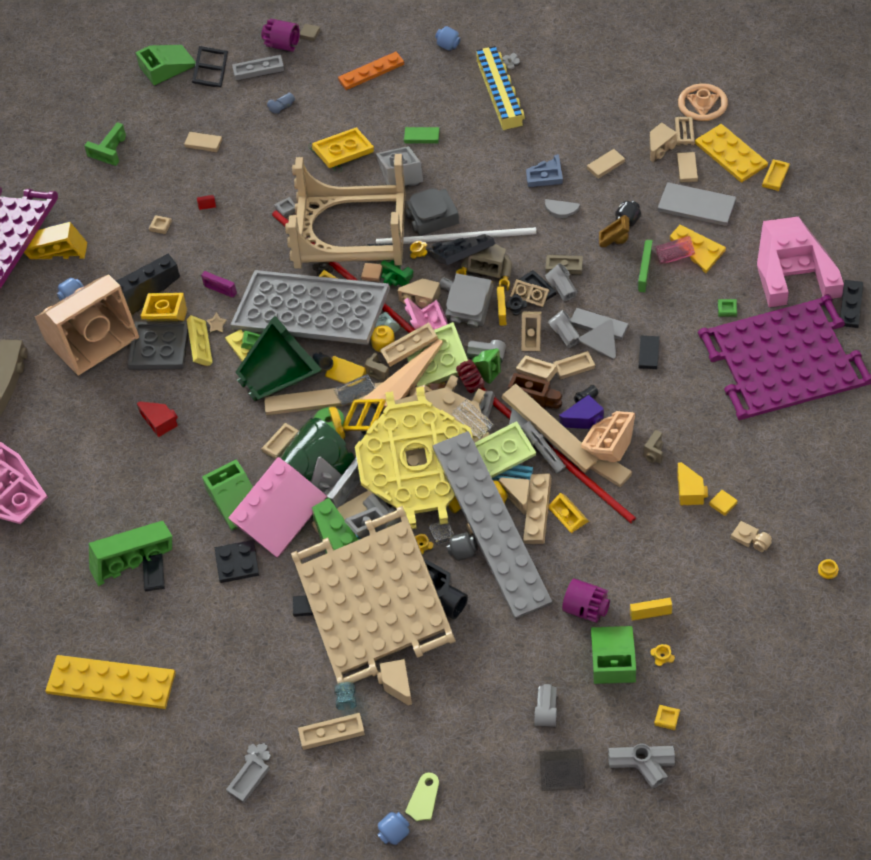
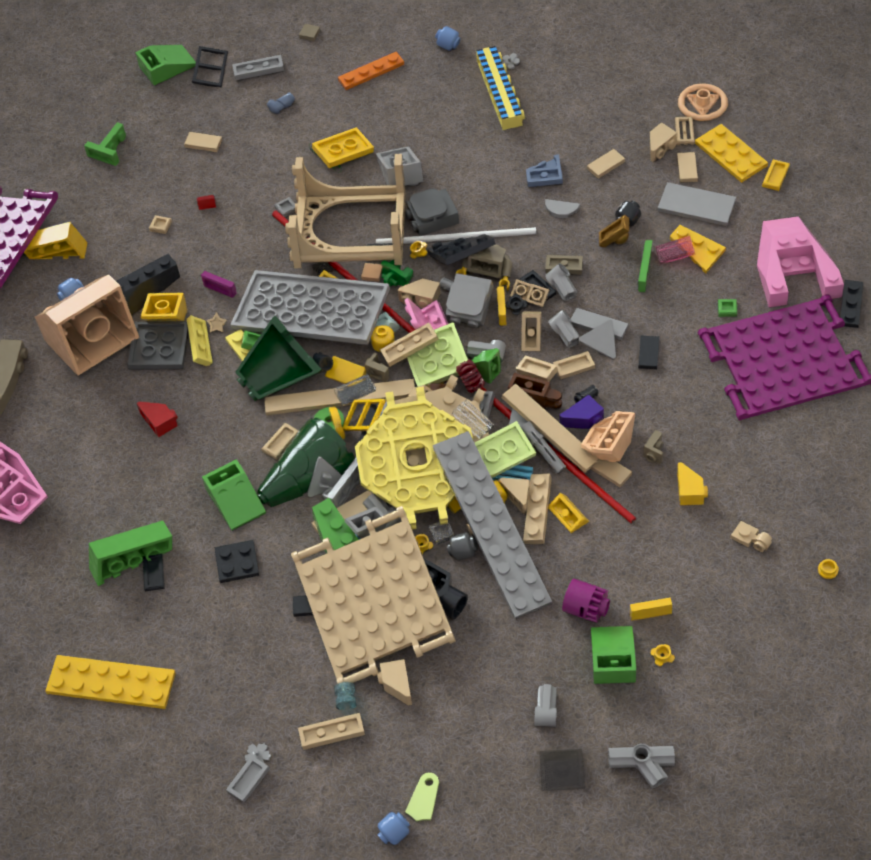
(277, 507): bright pink slope -> none
(280, 34): magenta gear -> none
(407, 376): light nougat wedge -> none
(421, 135): bright green tile -> none
(667, 717): yellow tile -> none
(723, 502): yellow tile -> none

